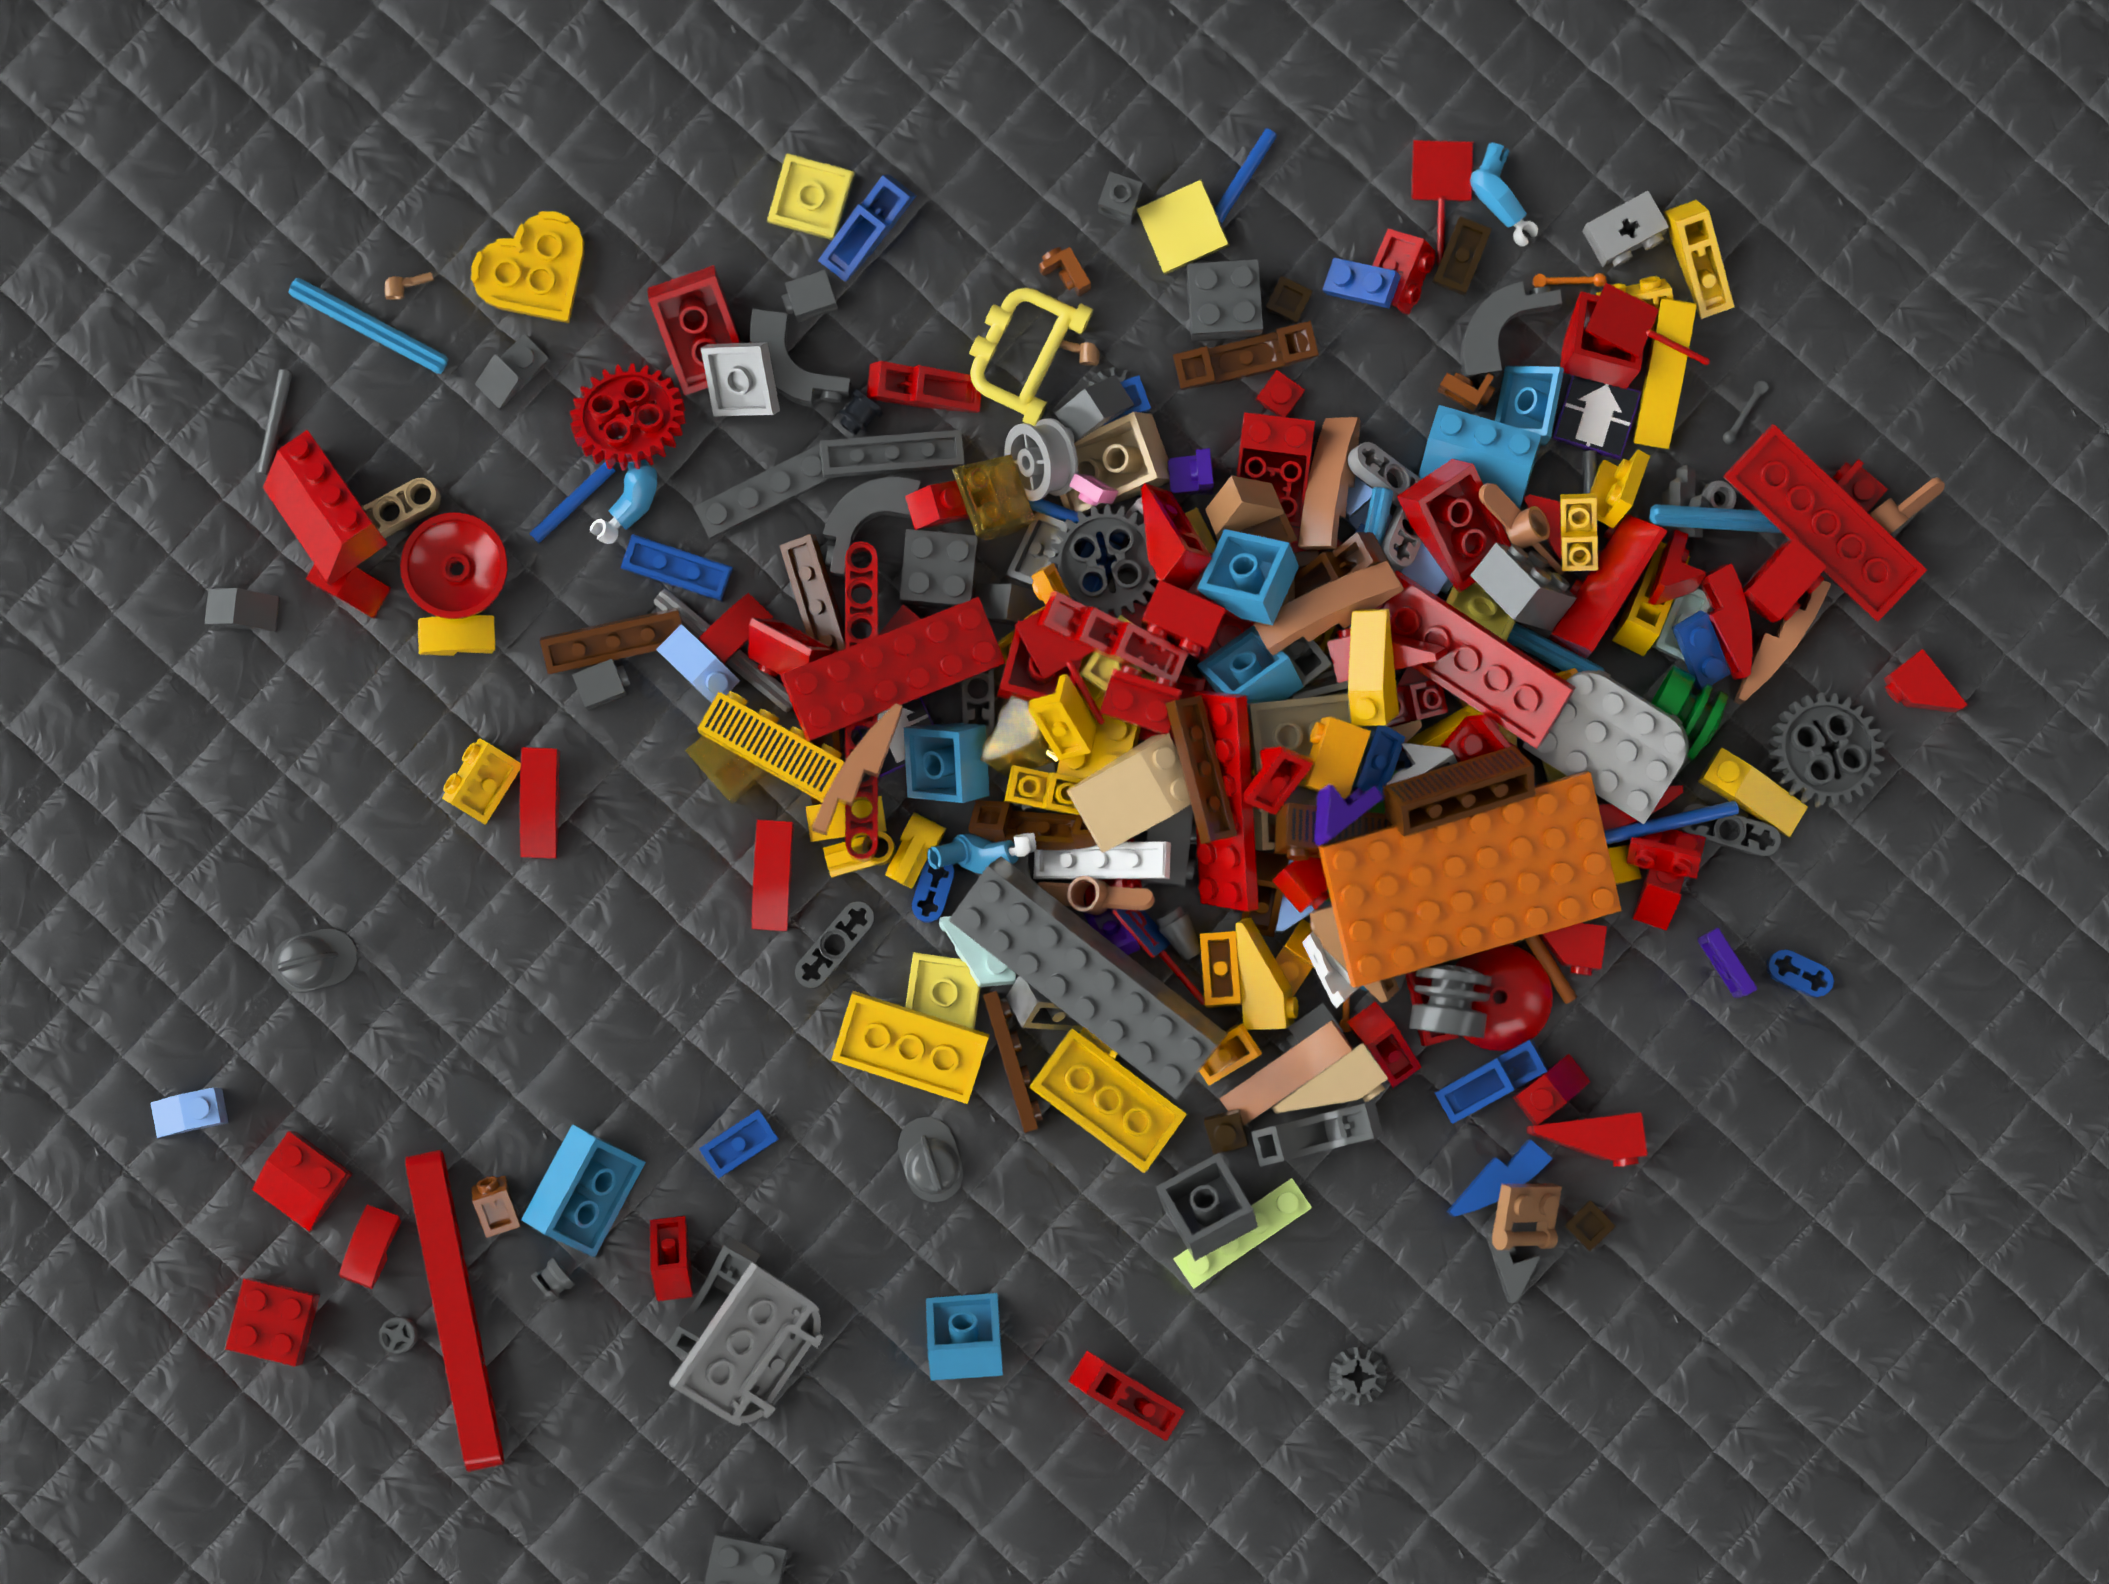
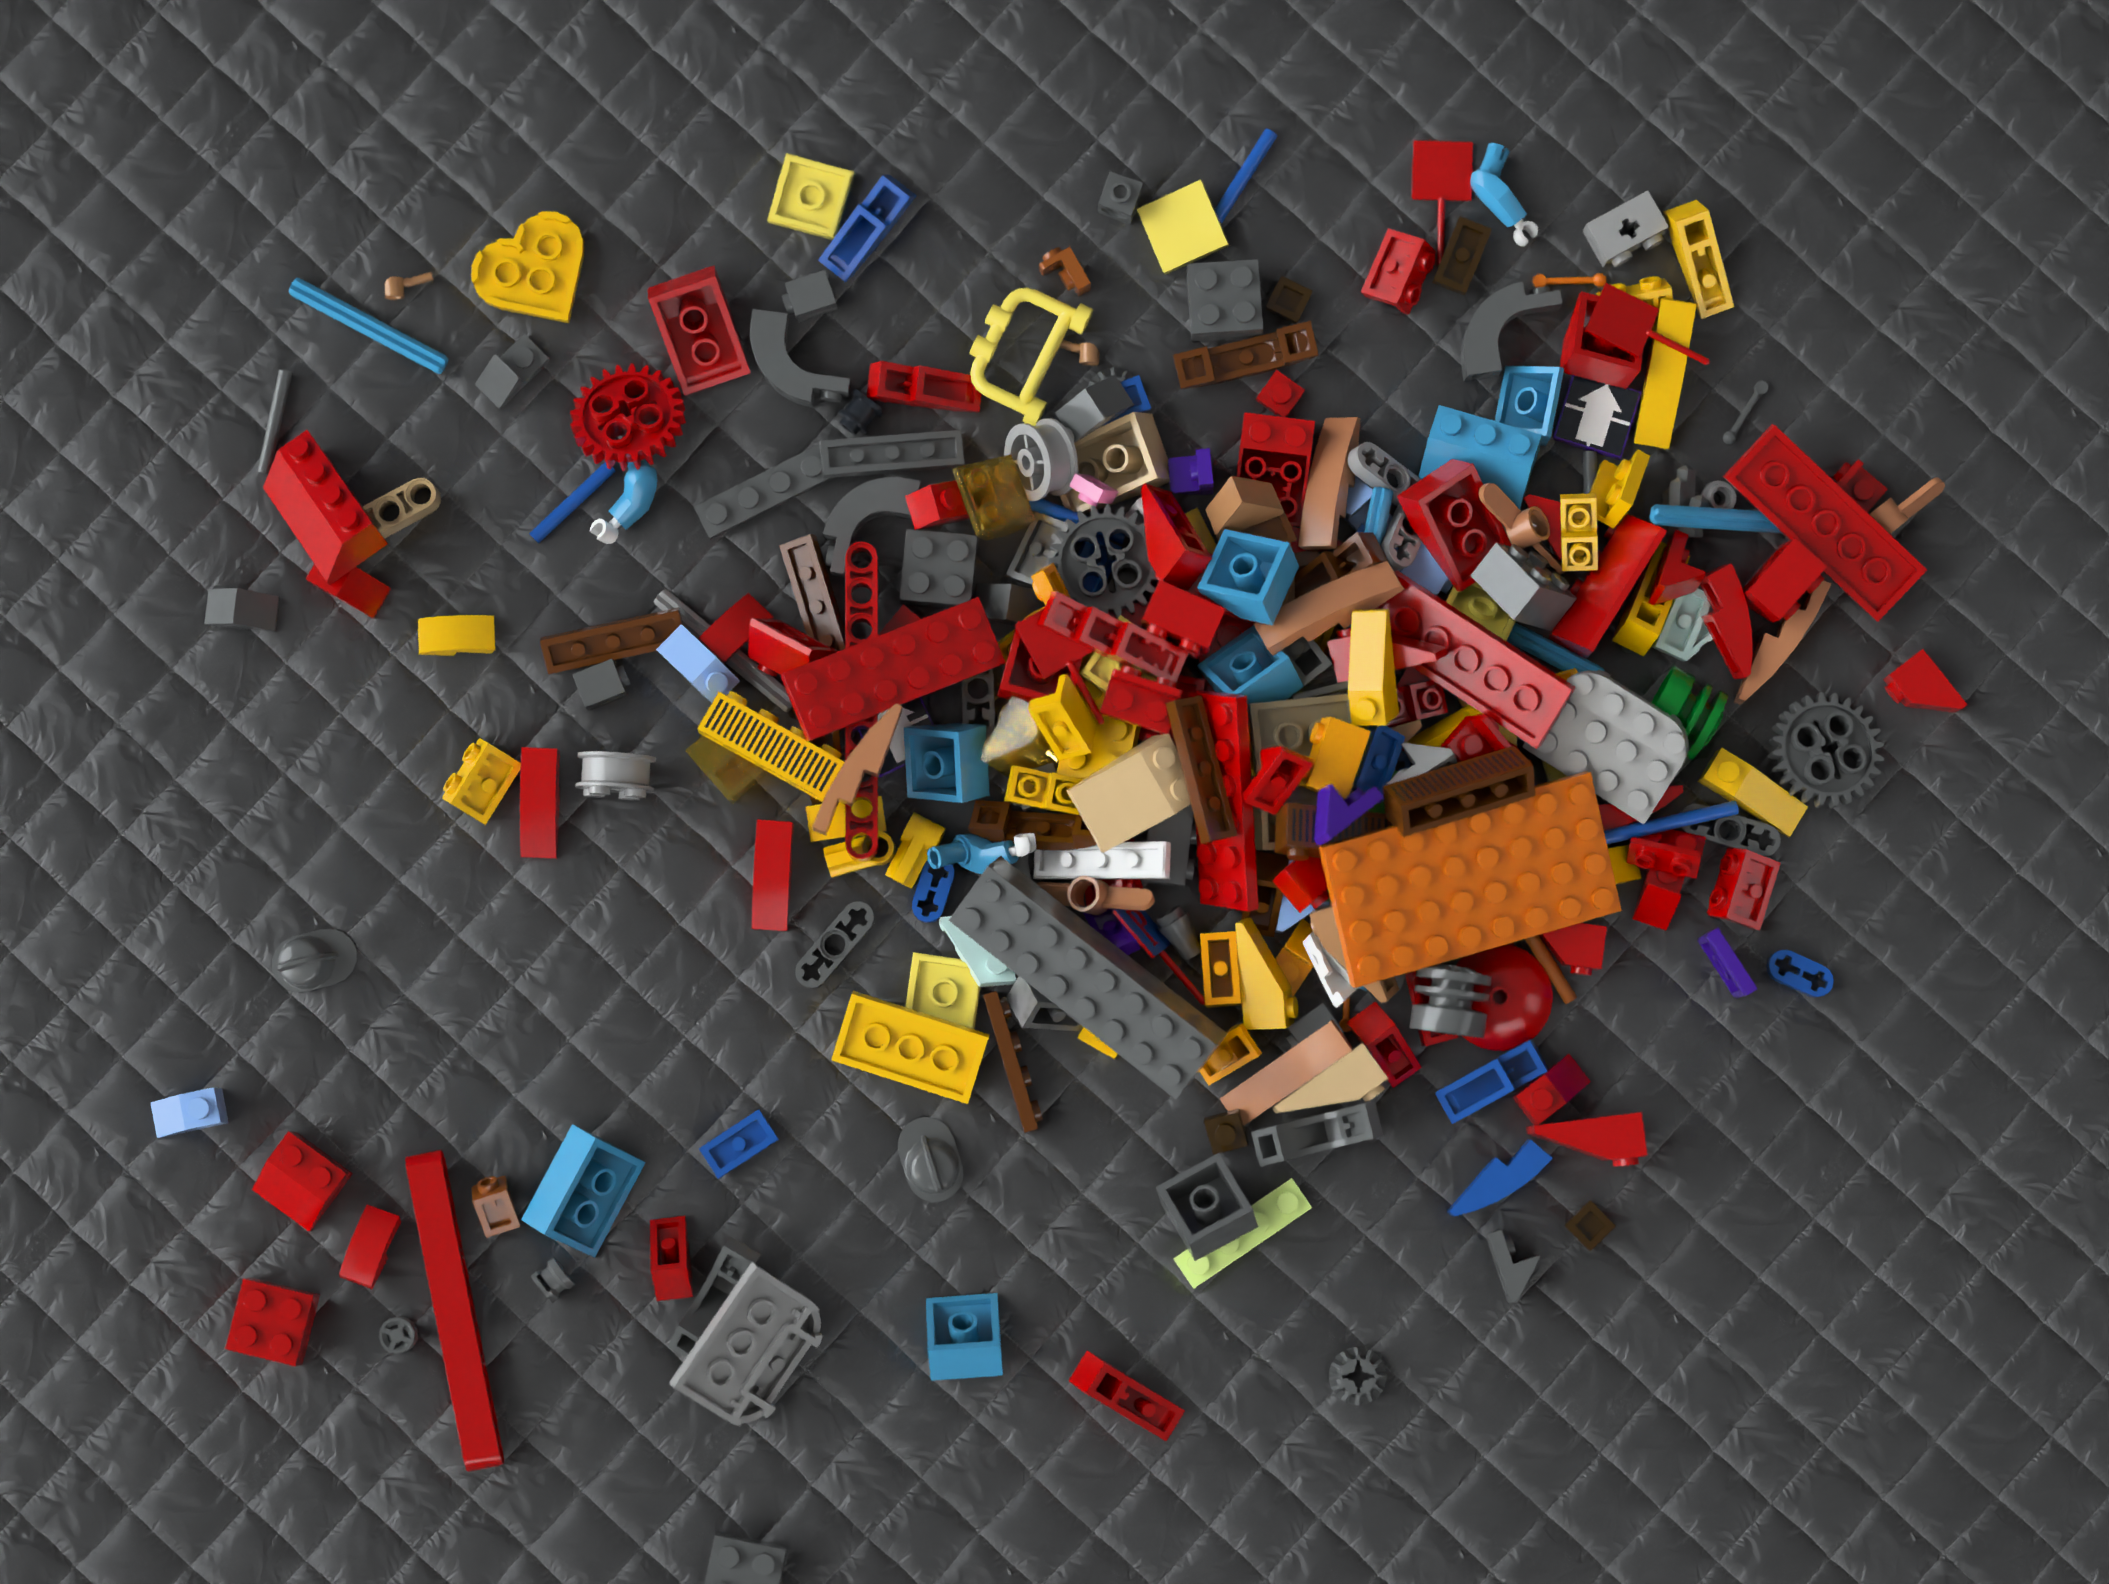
(440, 545): red dish -> none
(615, 773): none -> light grey wheel
(676, 568): blue tile -> none
(740, 379): light grey plate -> none
(1107, 1100): yellow plate -> none
(1361, 283): plate -> none
(1460, 390): dark orange bracket -> none
(1527, 1204): medium nougat plate -> none
(1701, 649): blue plate -> none
(1743, 888): none -> red bracket

